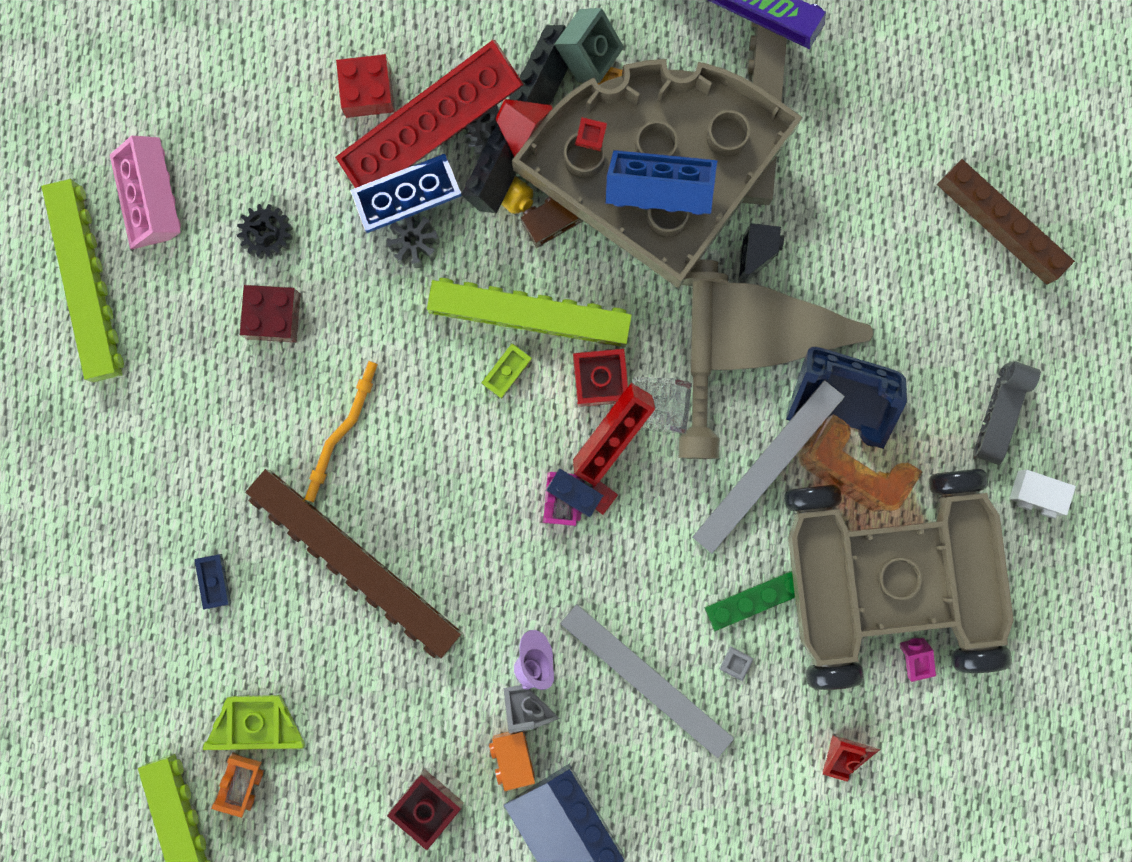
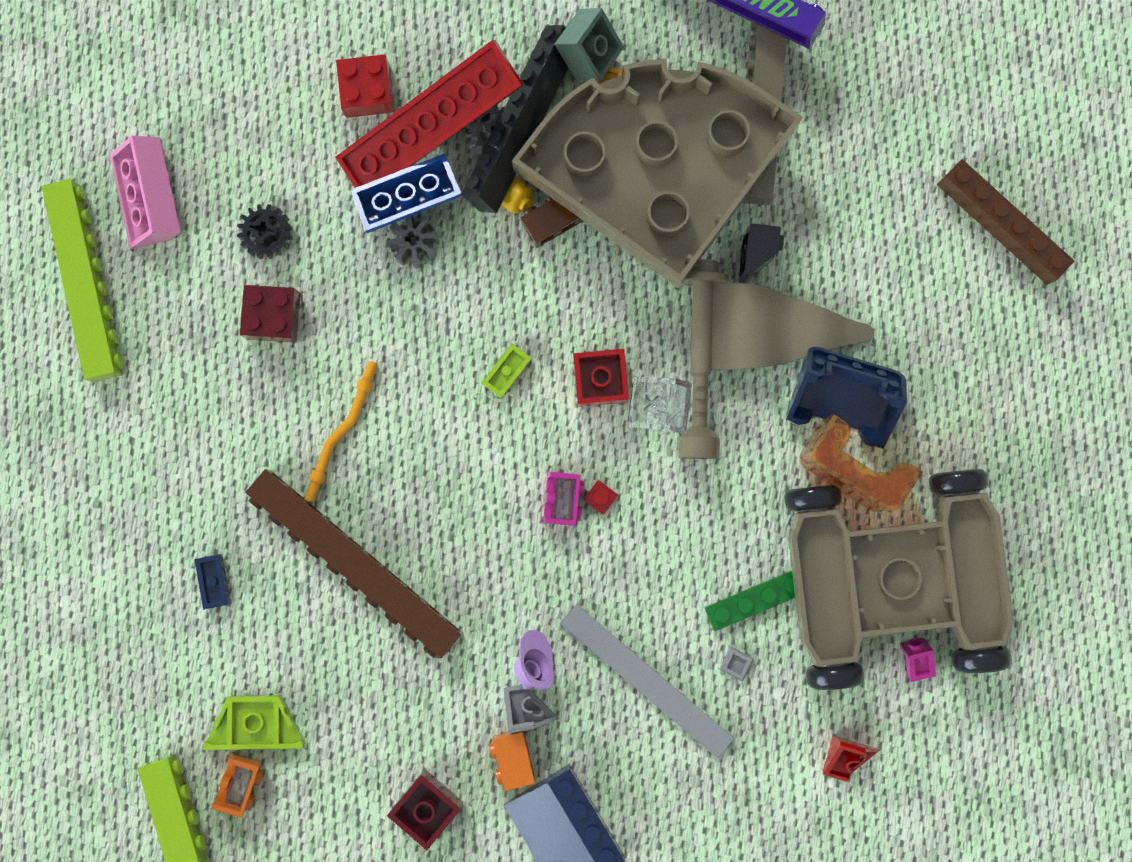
(519, 121): red slope -> none
(529, 313): lime brick -> none
(574, 492): dark blue plate -> none
(591, 134): red plate -> none
(613, 434): red brick -> none
(661, 182): blue slope -> none
(768, 466): light grey tile -> none
(1004, 410): dark grey beam -> none
(1042, 493): white brick -> none

